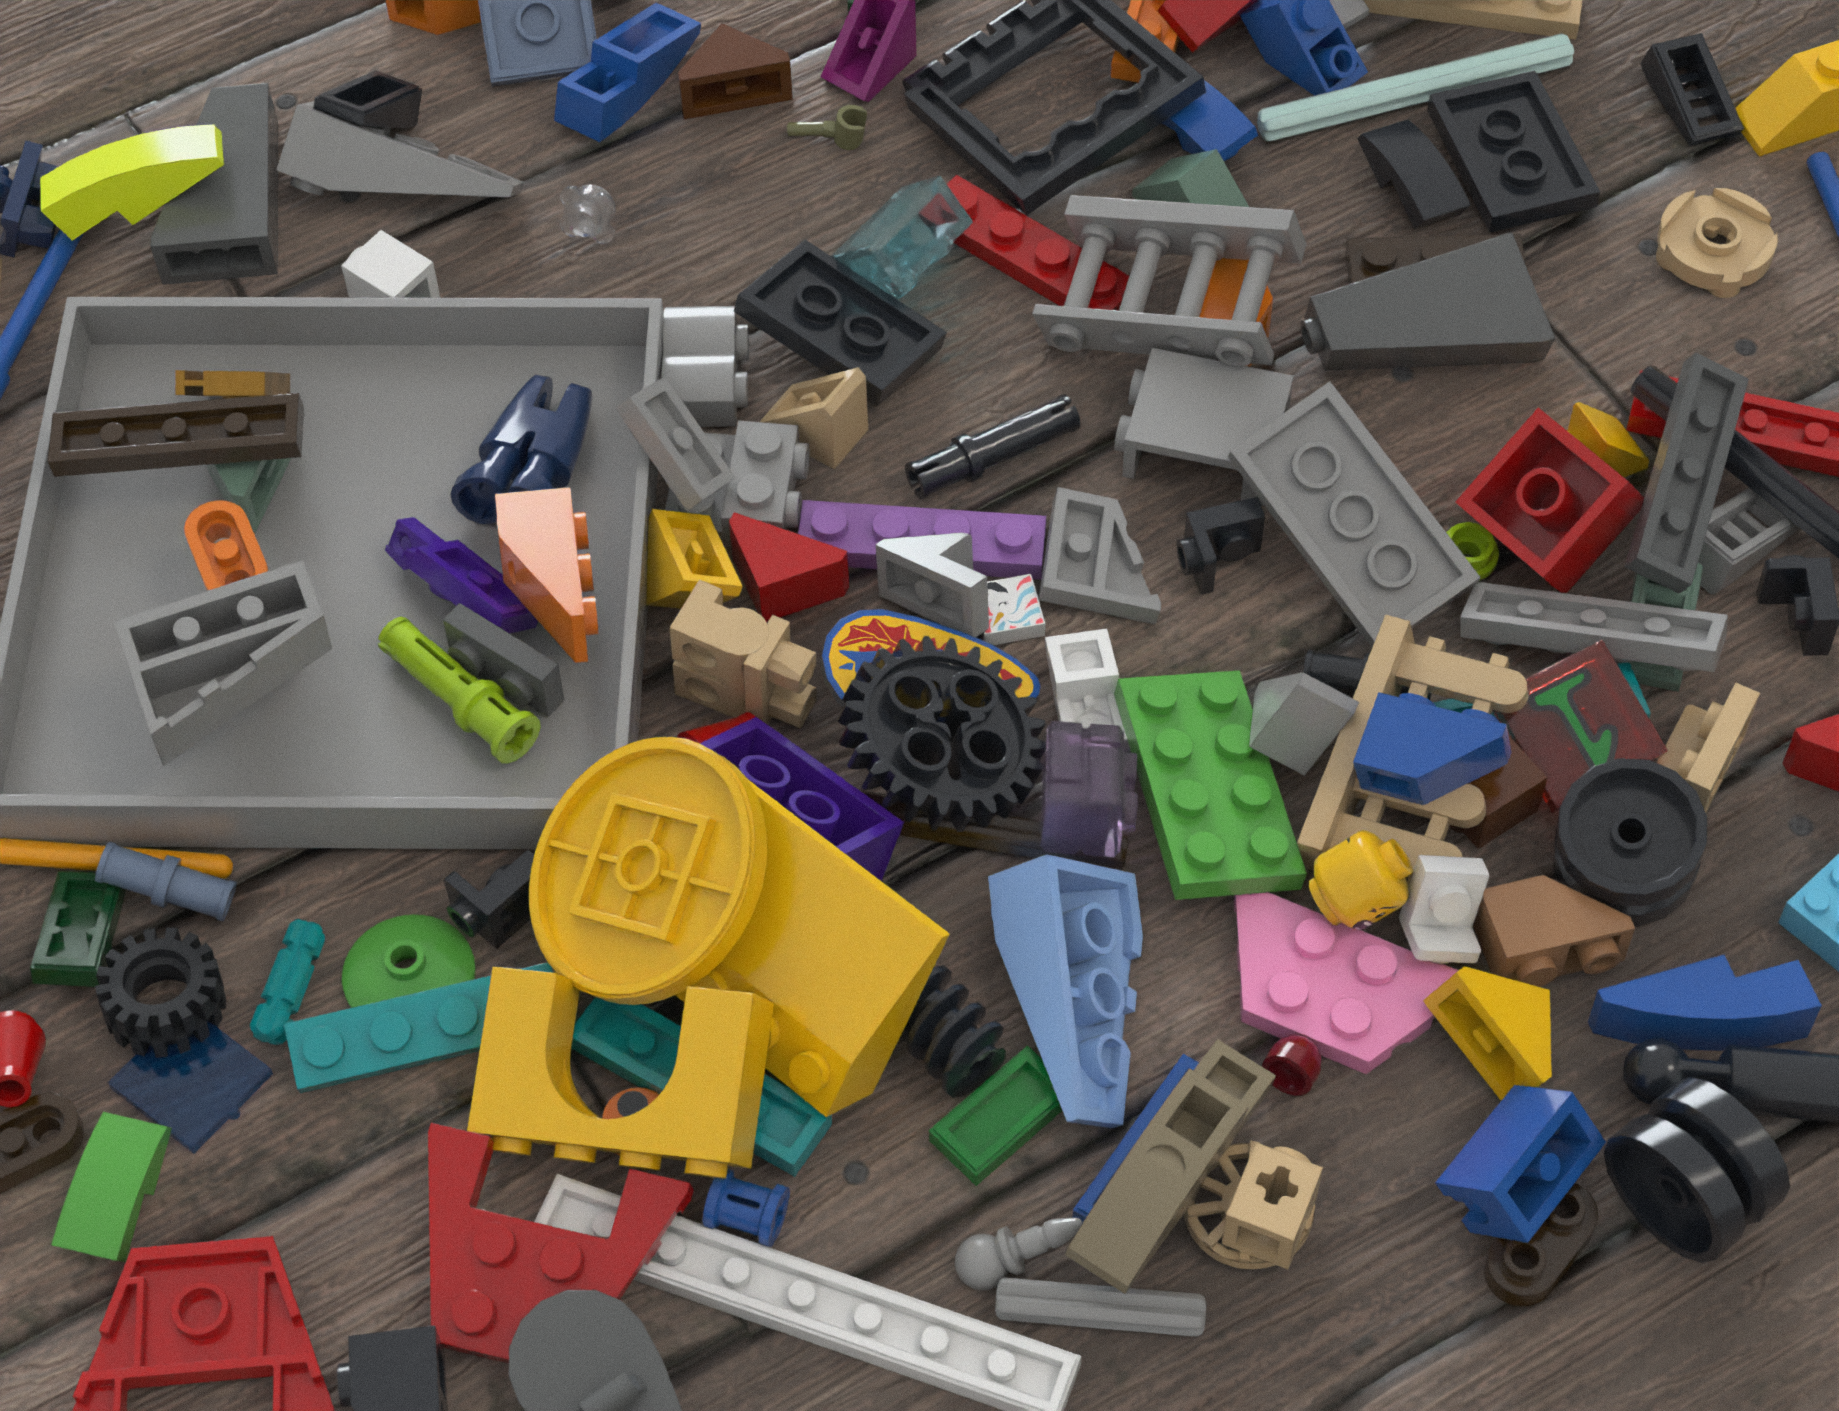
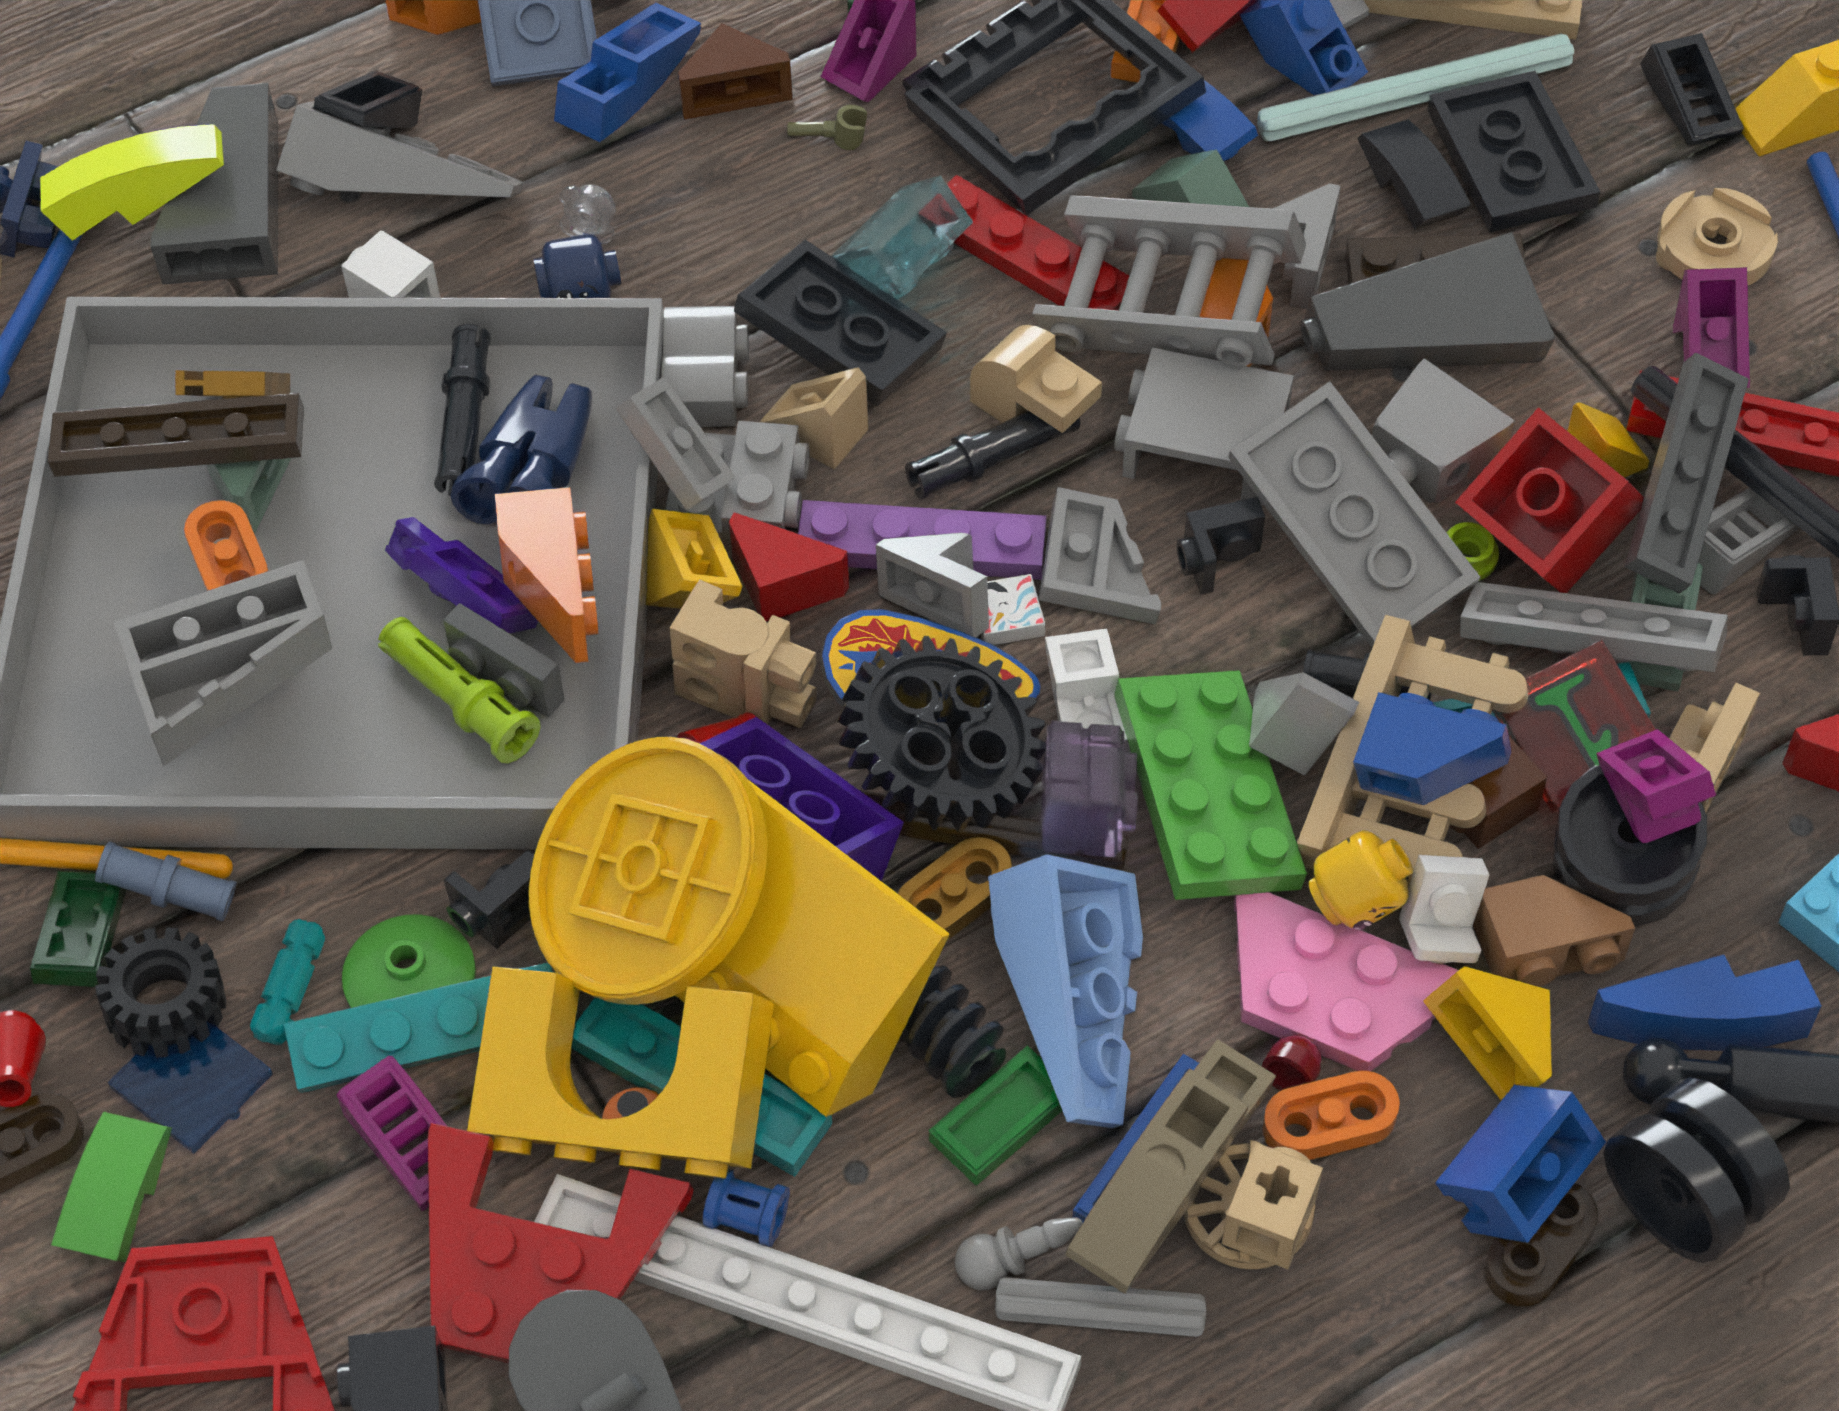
(377, 1100): none -> magenta slope
(465, 390): none -> black pin
(576, 268): none -> dark blue head
(945, 884): none -> pearl gold plate
(1031, 376): none -> tan brick
(1317, 220): none -> light grey slope
(1326, 1113): none -> orange plate
(1440, 432): none -> light grey torso
(1656, 784): none -> magenta slope
(1715, 316): none -> magenta slope

